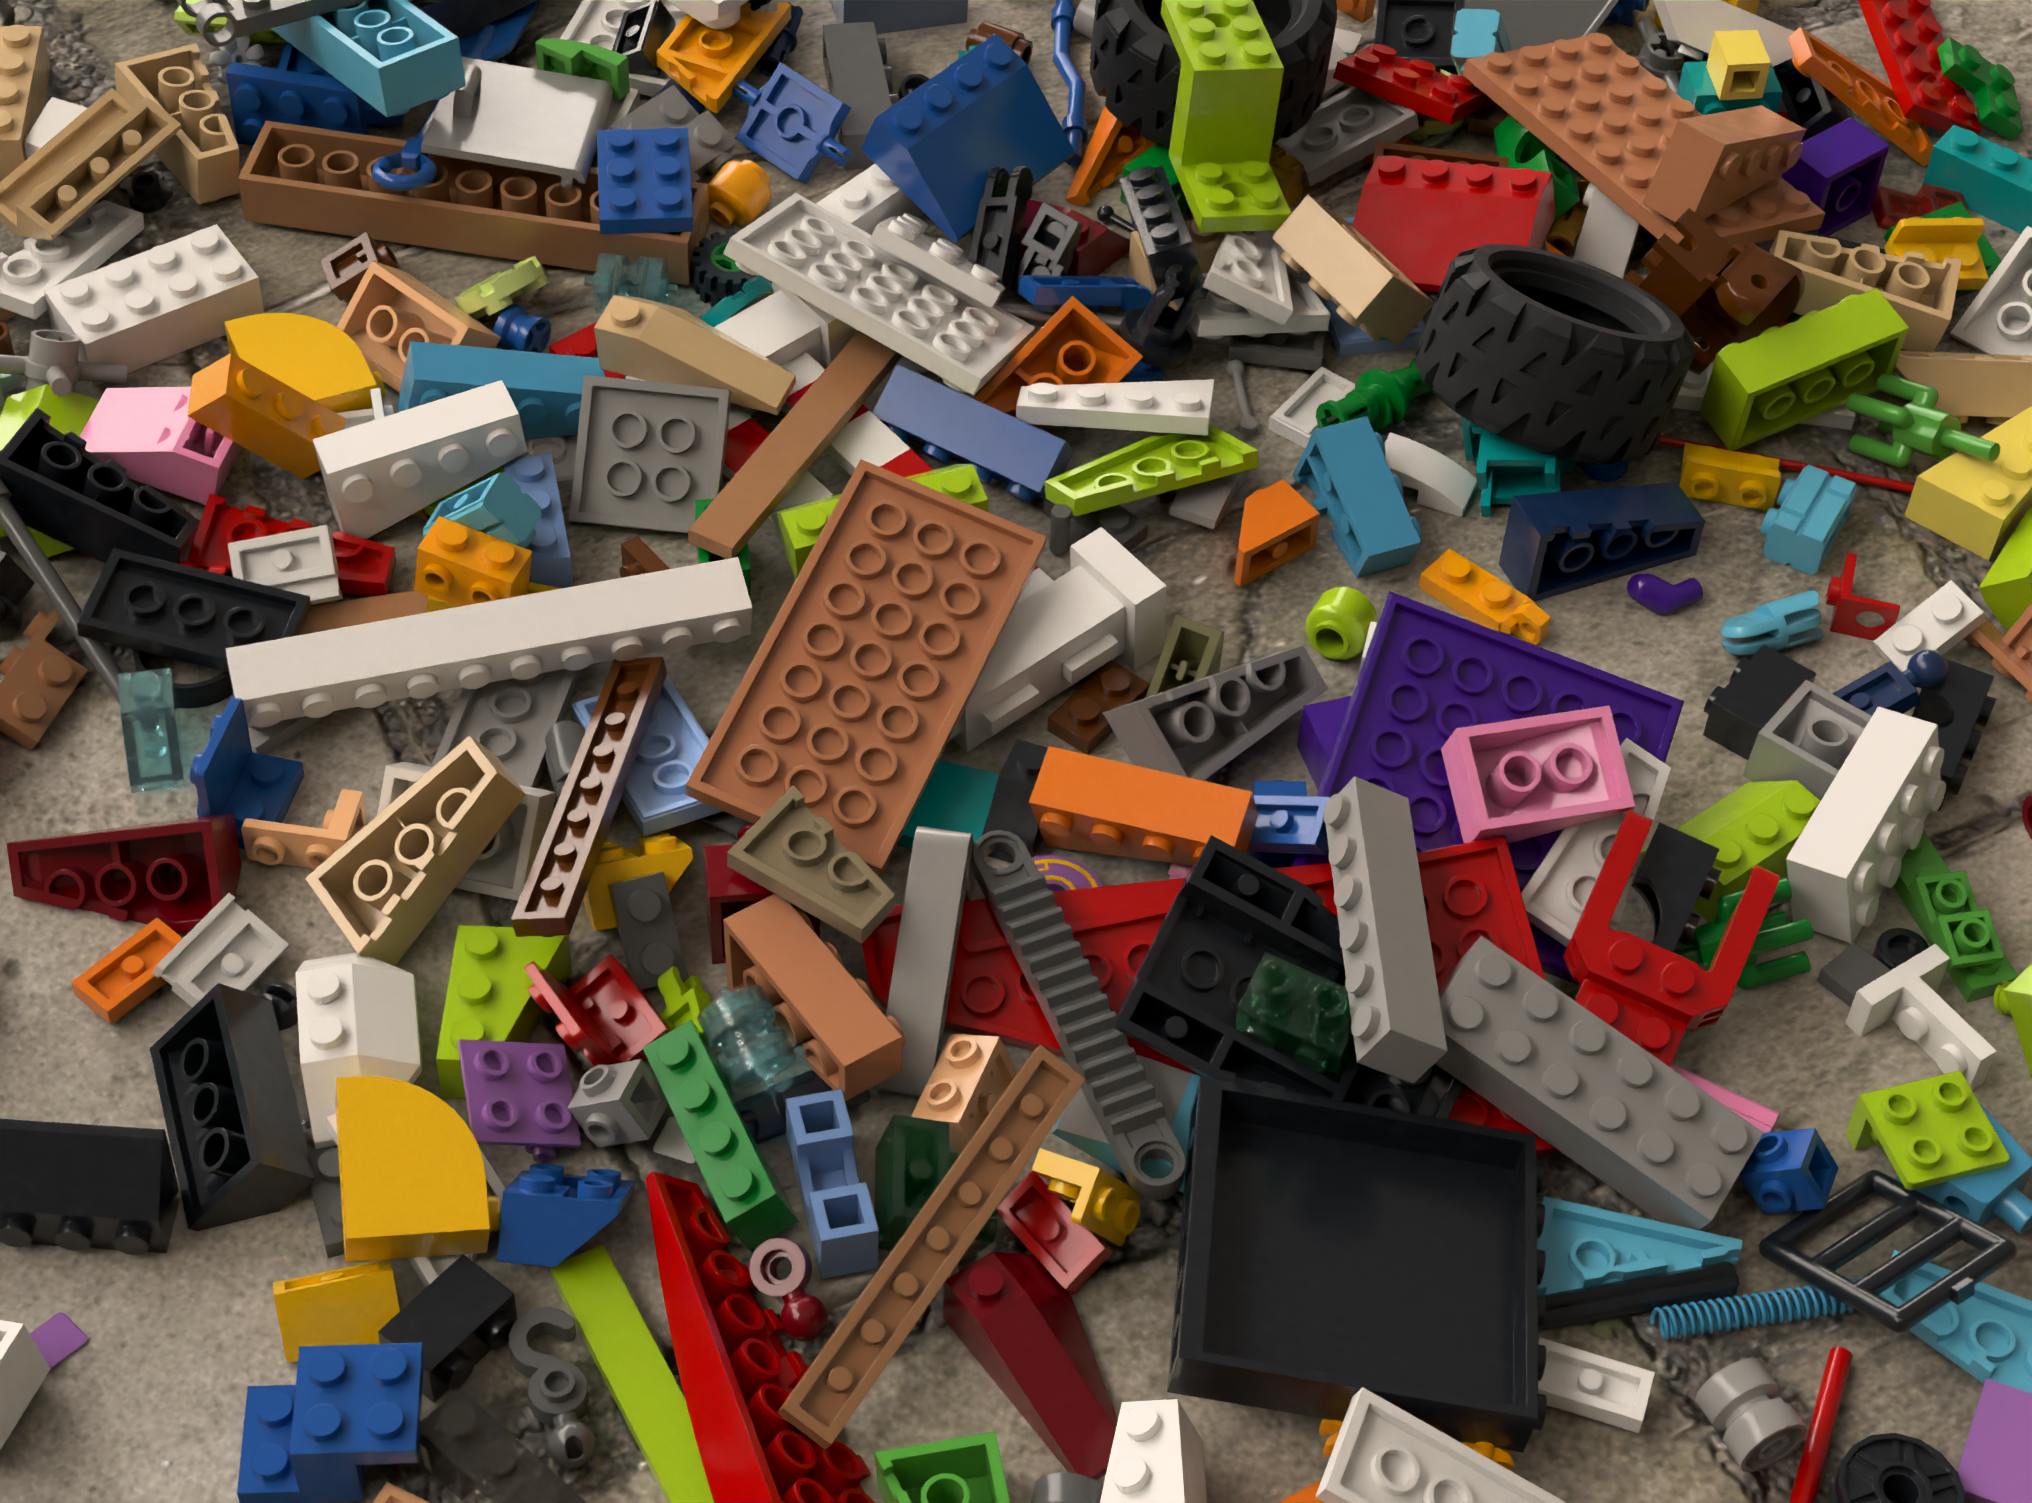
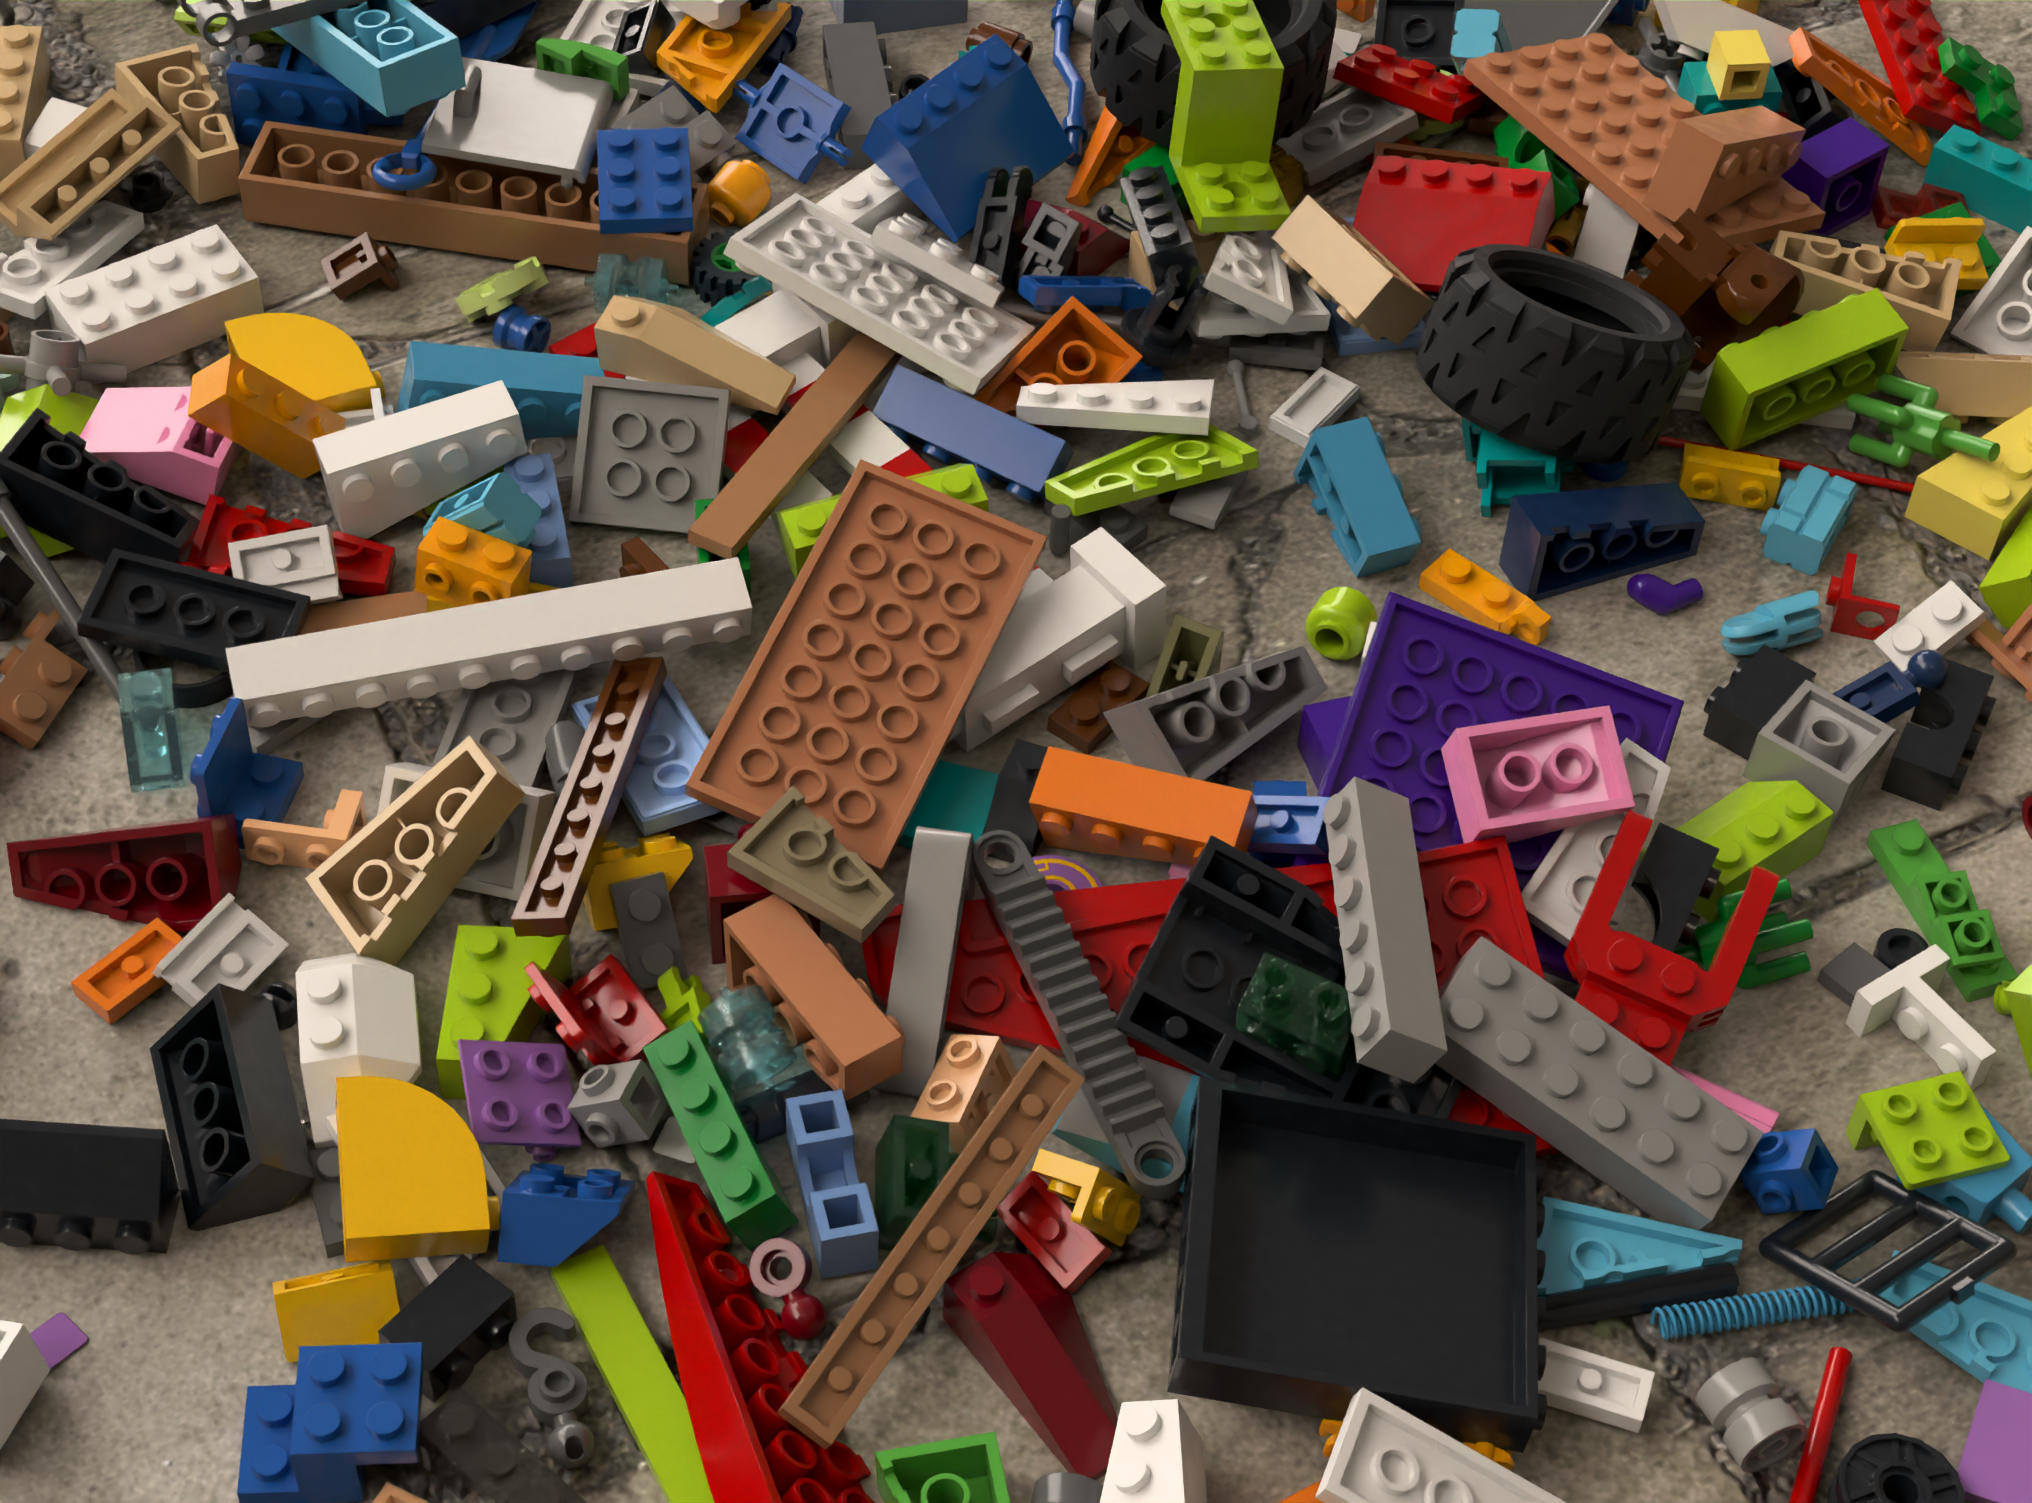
(397, 309): light nougat slope -> none
(1274, 531): orange slope -> none
(1378, 396): green piece -> none
(1437, 478): white slope -> none
(1866, 824): white brick -> none

